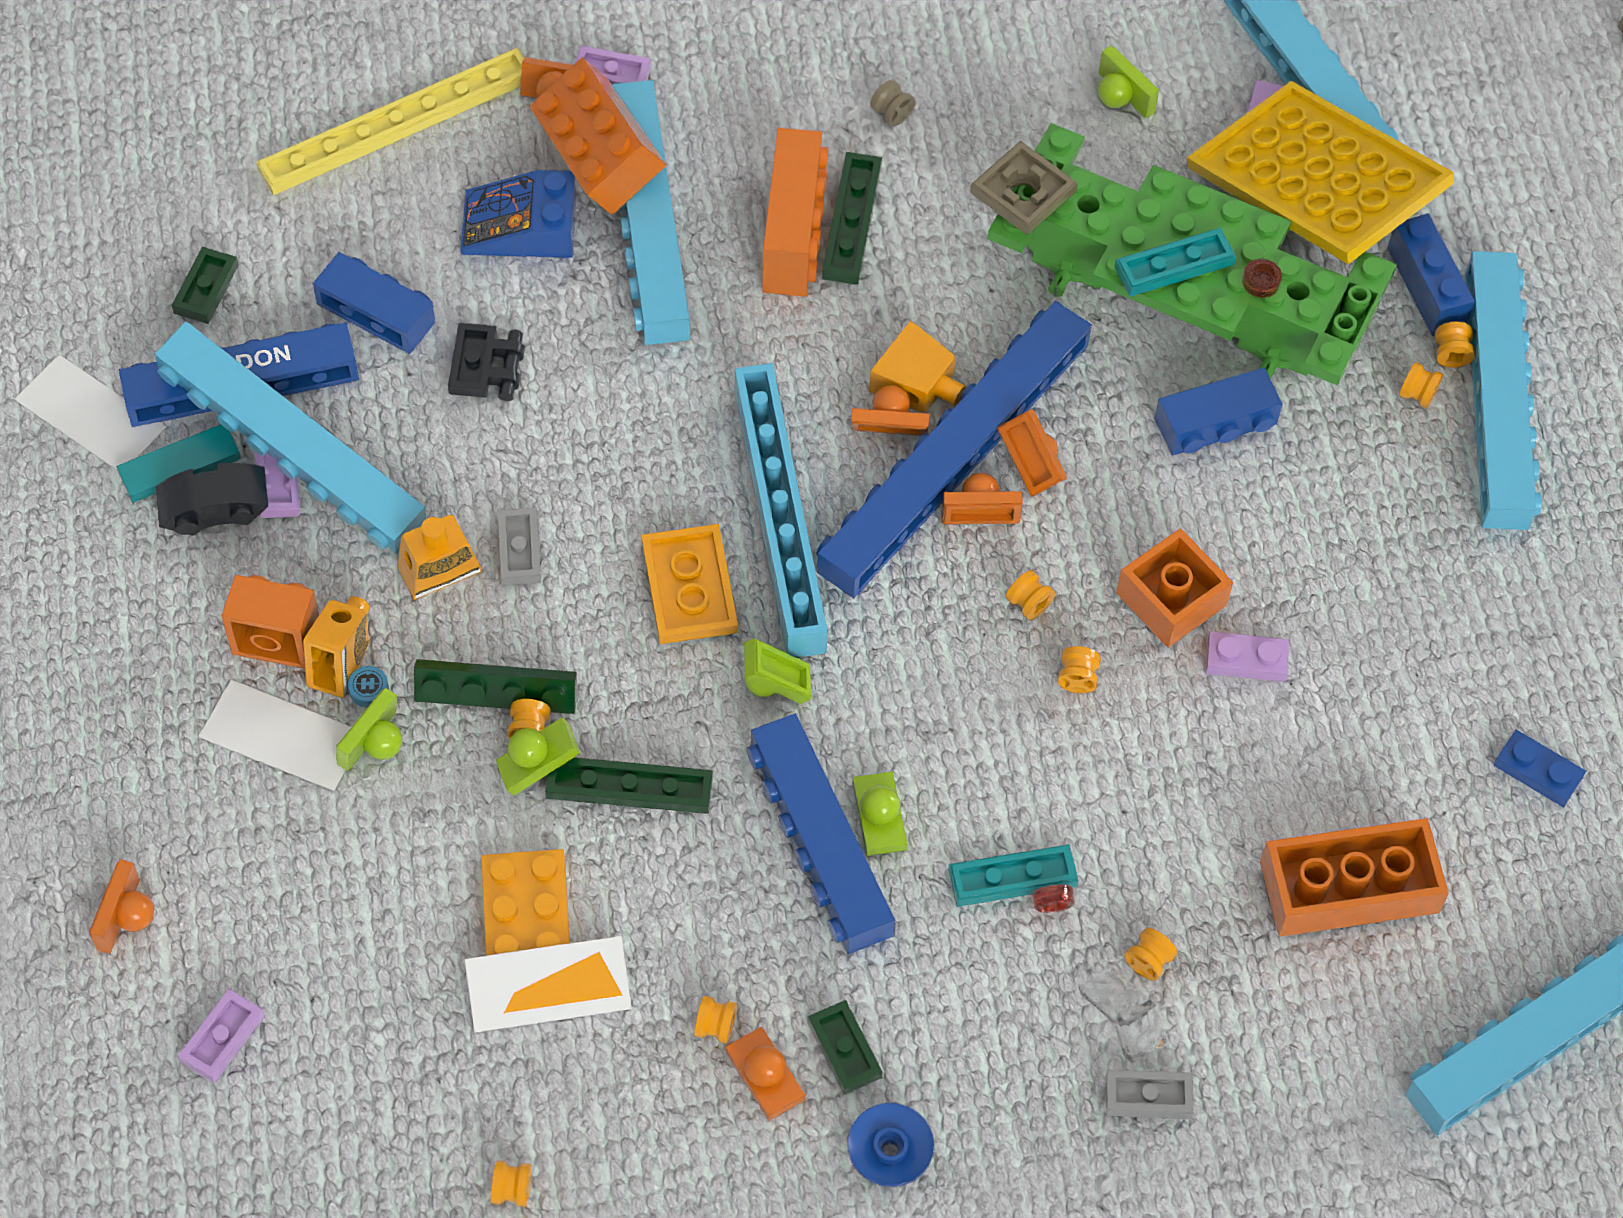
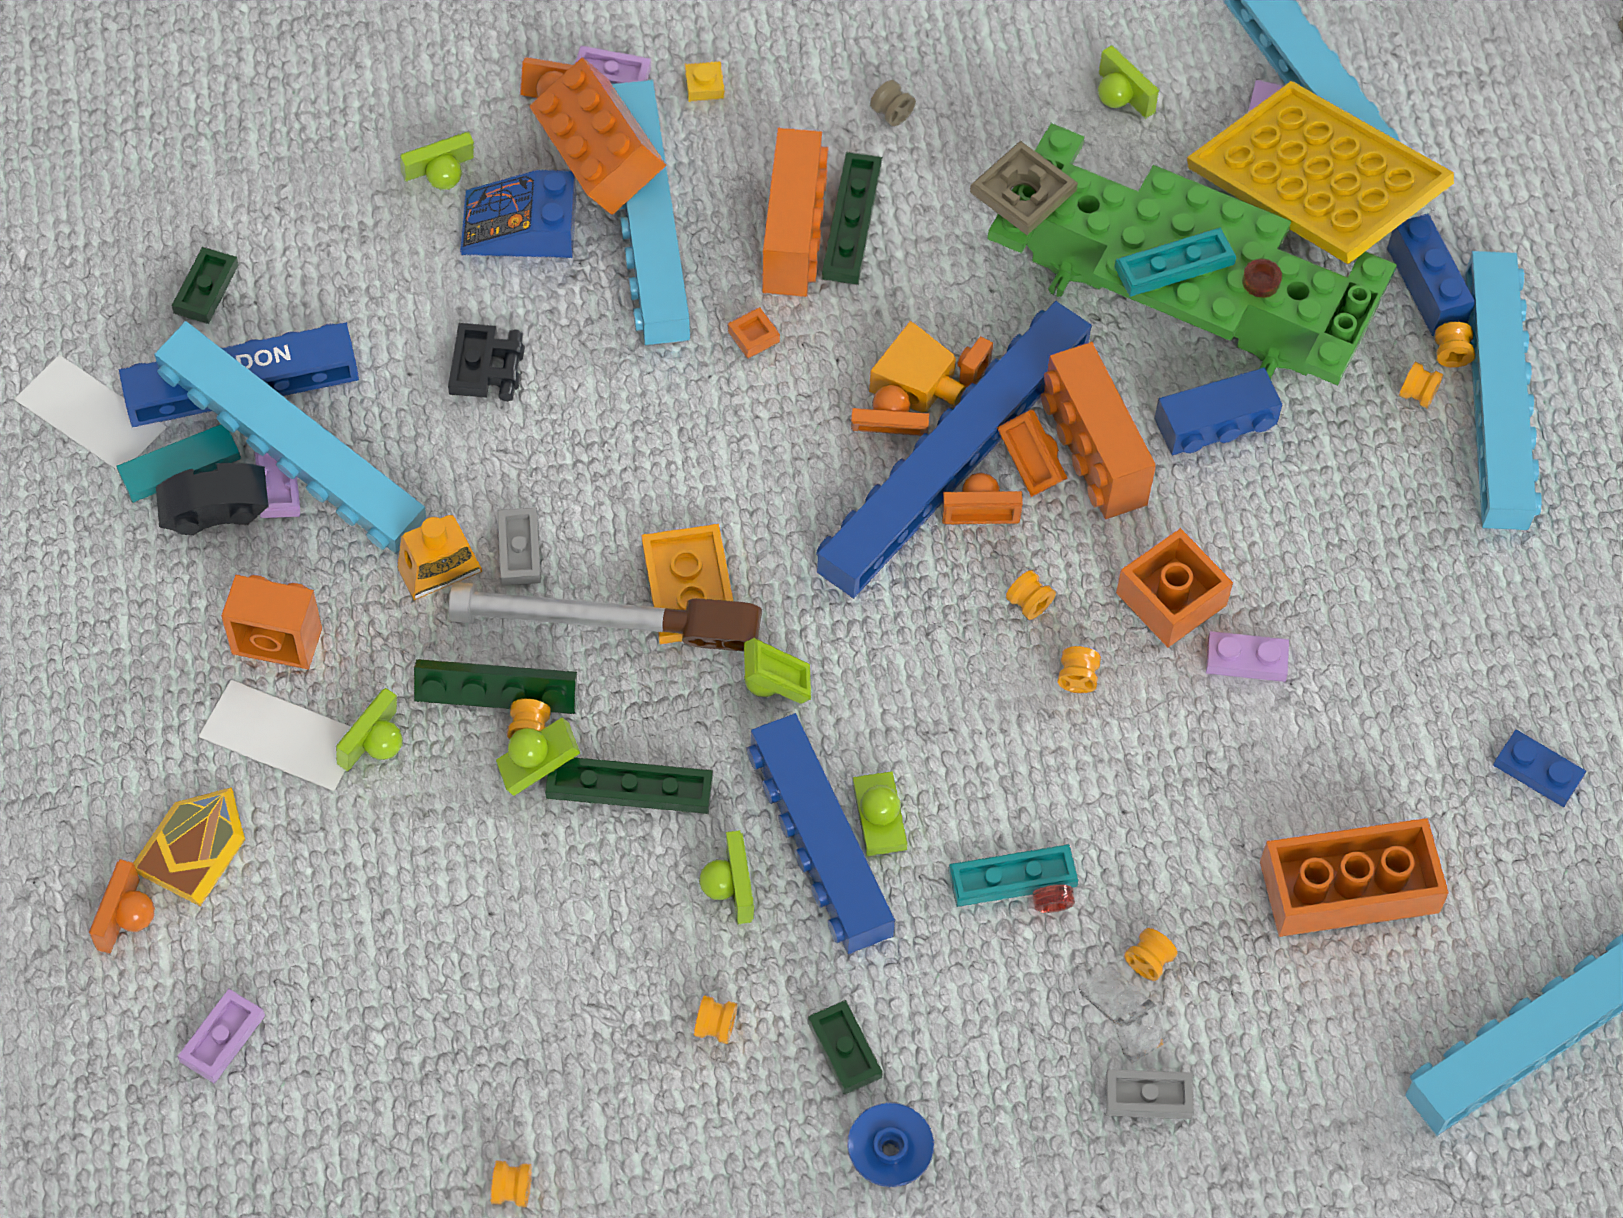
(193, 845): none -> tile
(336, 645): light orange torso -> none
(366, 684): dark azure tile -> none
(374, 302): blue brick -> none
(391, 122): light yellow tile -> none
(439, 161): none -> lime tile
(524, 900): light orange plate -> none
(547, 984): white sticker -> none
(702, 624): none -> piece
(704, 81): none -> yellow plate
(726, 878): none -> lime tile
(753, 332): none -> orange plate
(765, 1073): orange tile -> none
(780, 511): medium azure brick -> none
(975, 361): none -> orange plate
(1098, 431): none -> orange brick

